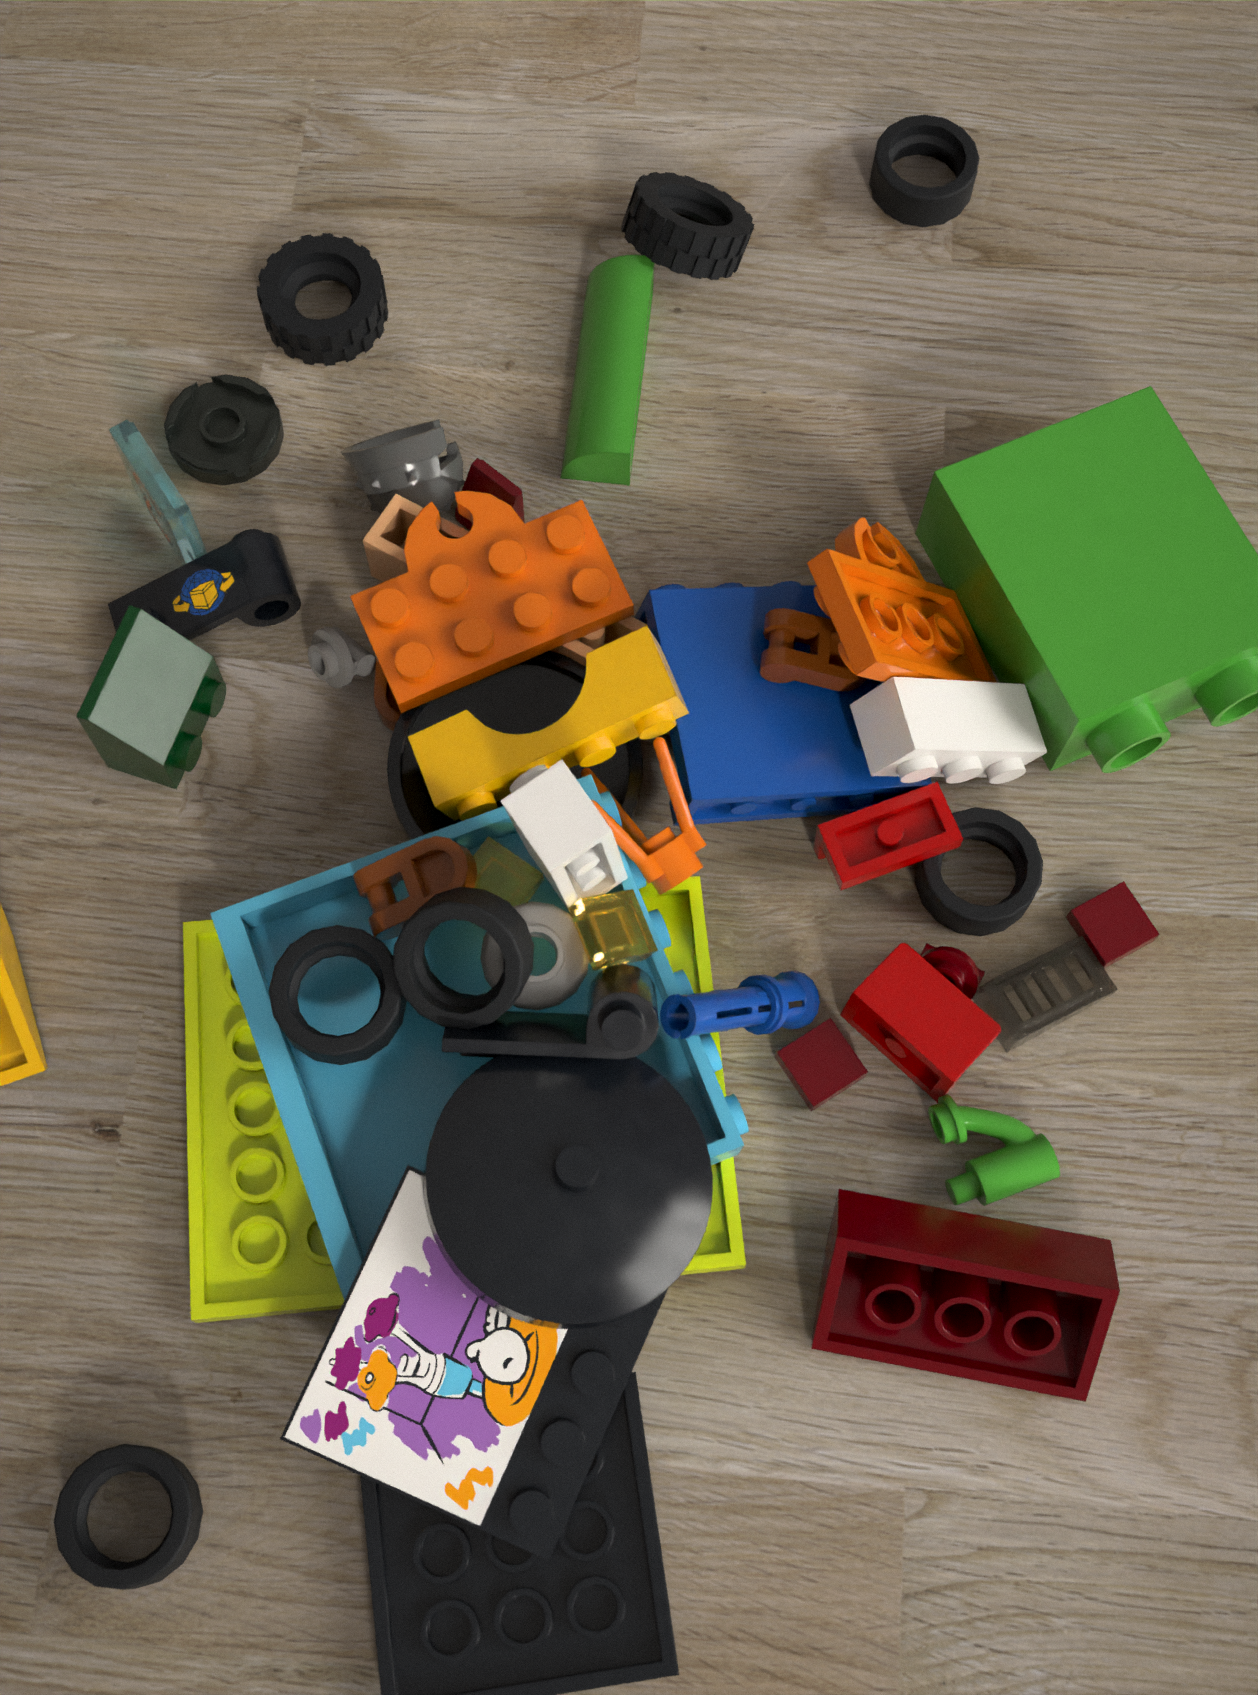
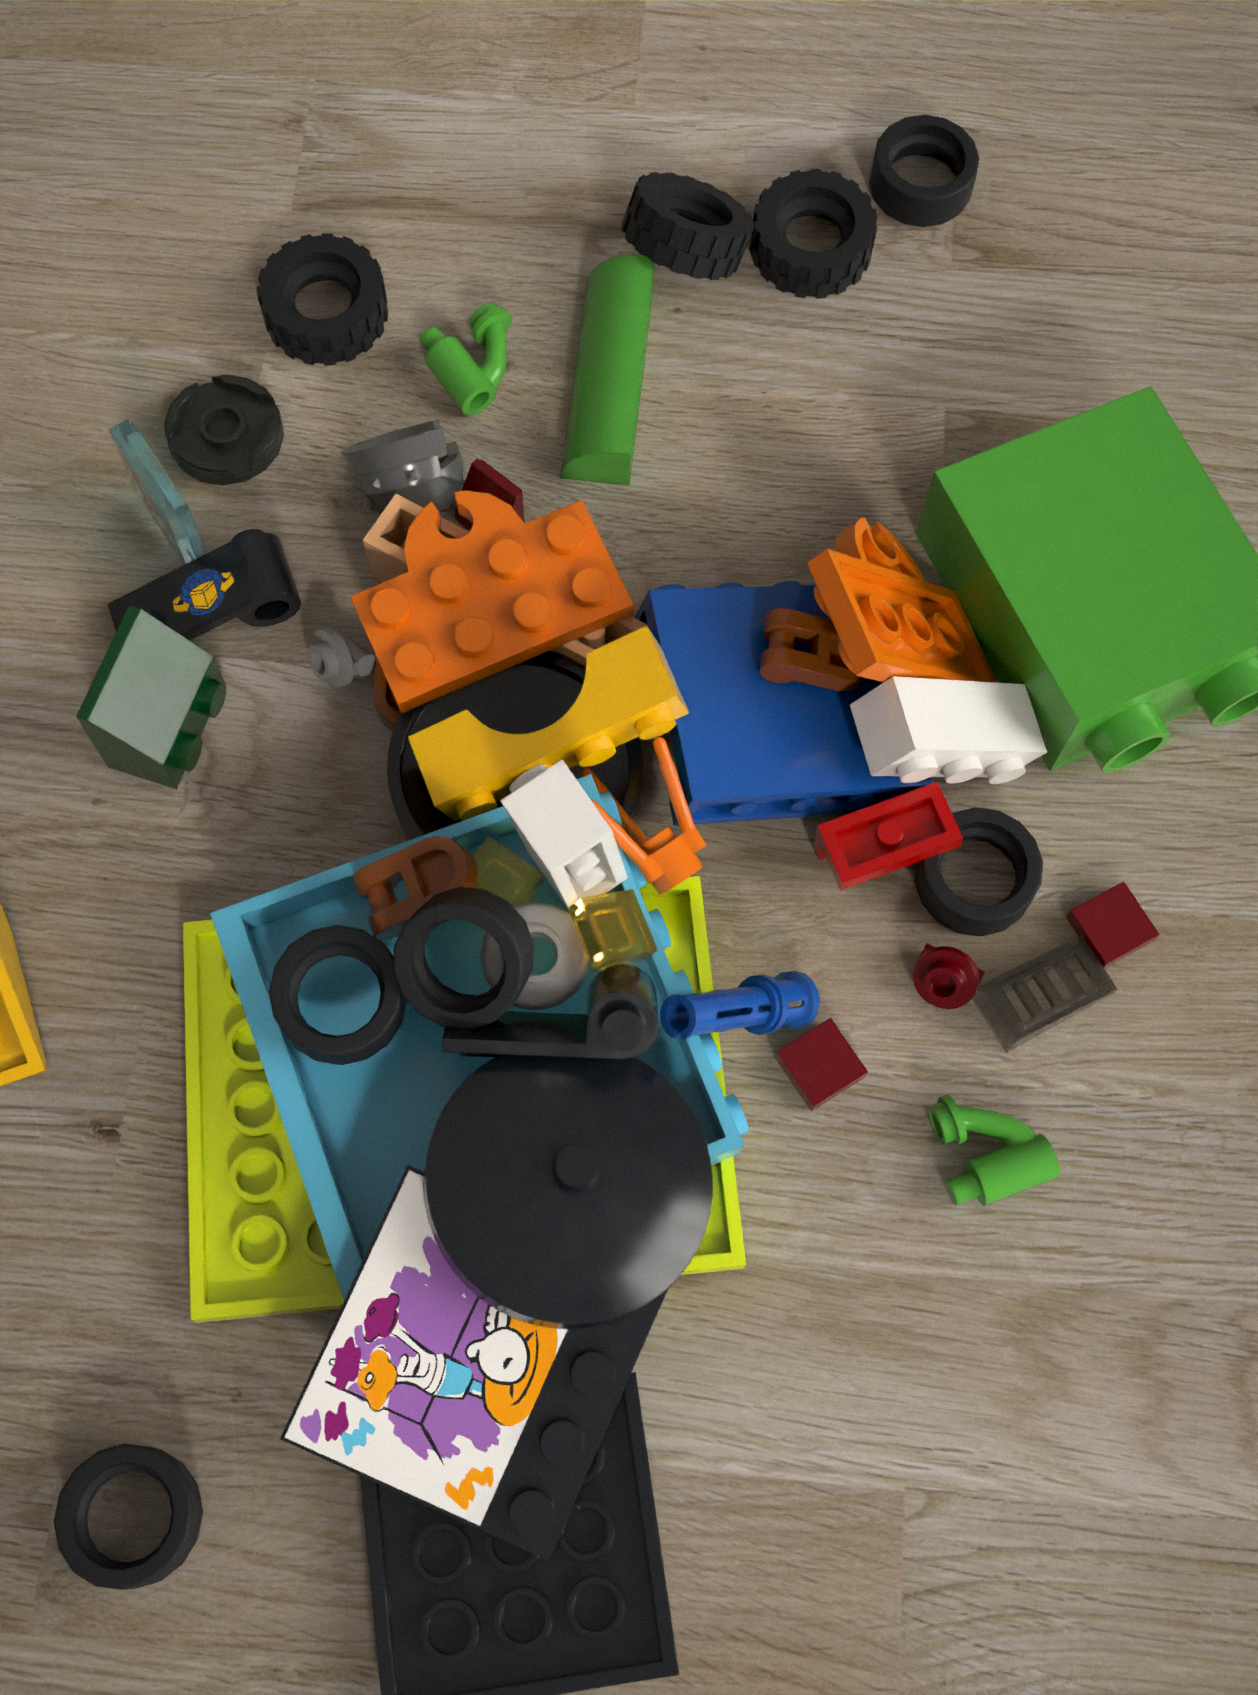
(466, 382): none -> bright green plant
(820, 196): none -> black tyre
(920, 1021): red panel -> none
(965, 1295): dark red slope -> none

